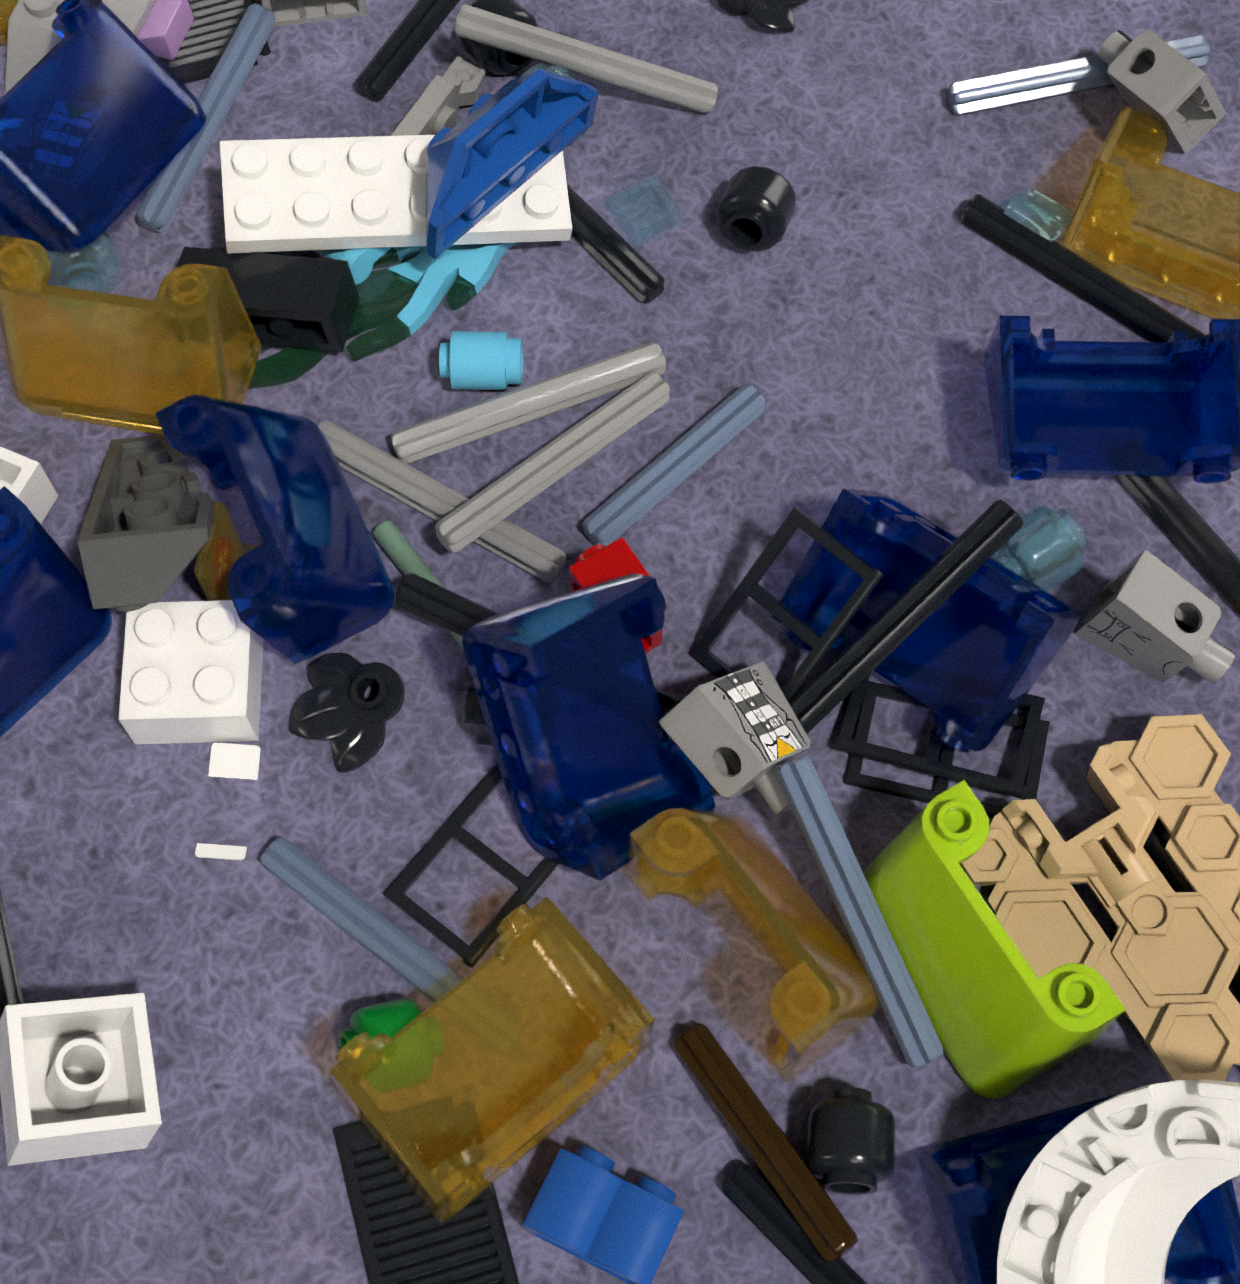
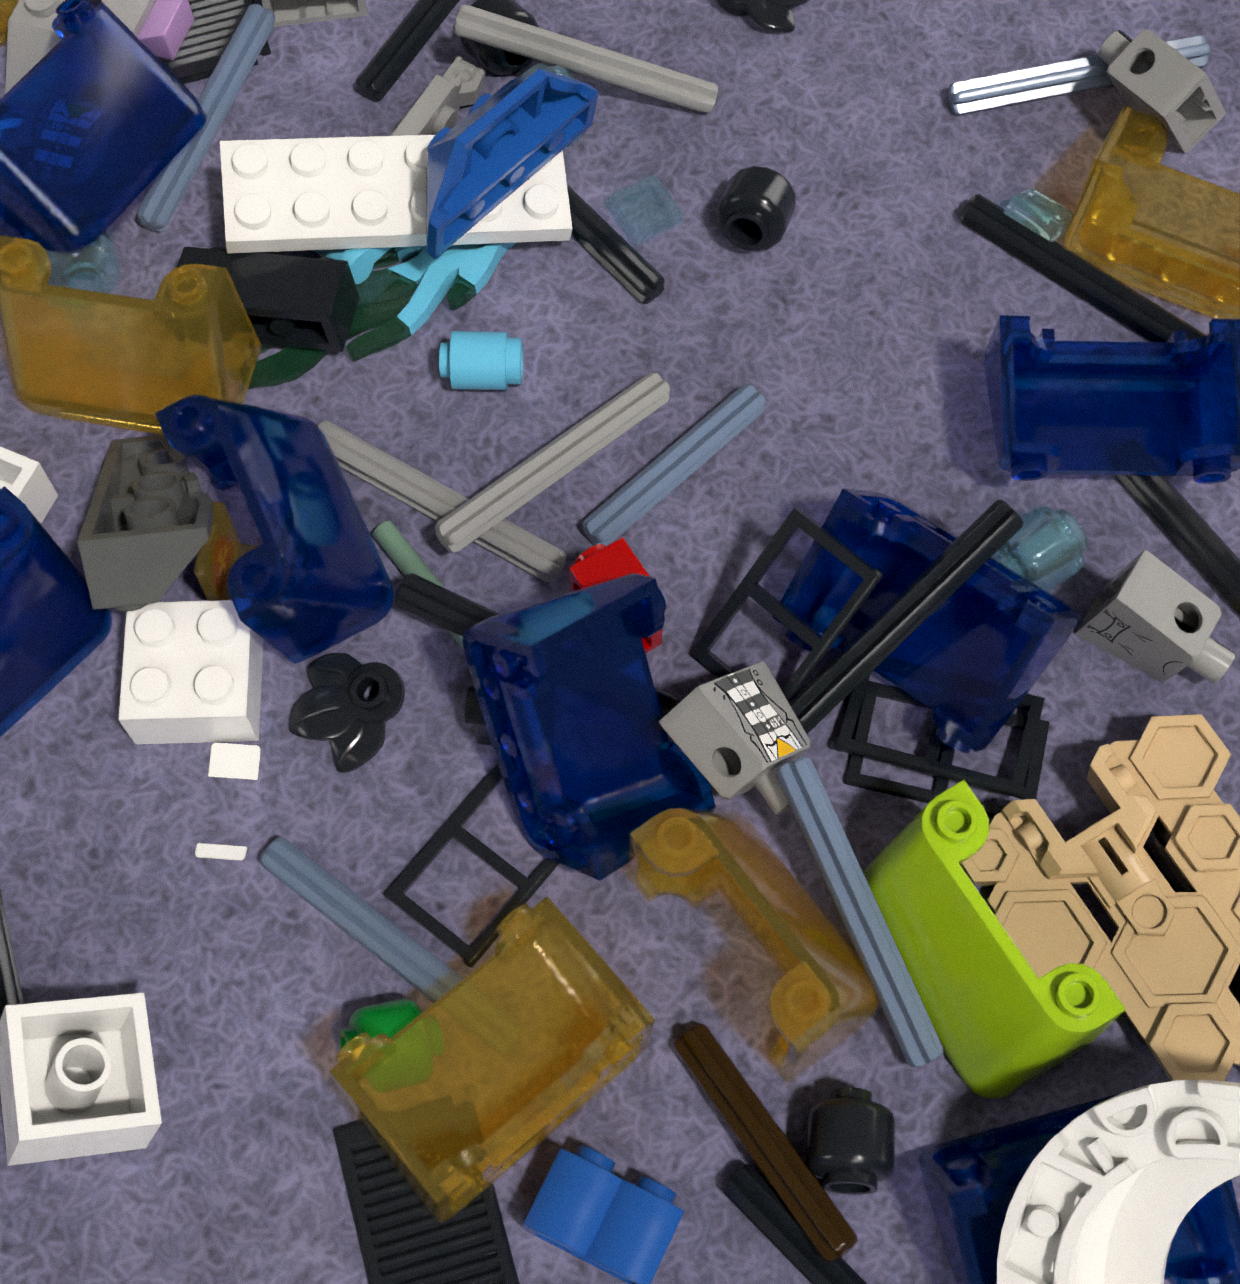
(527, 403): light grey axle -> none

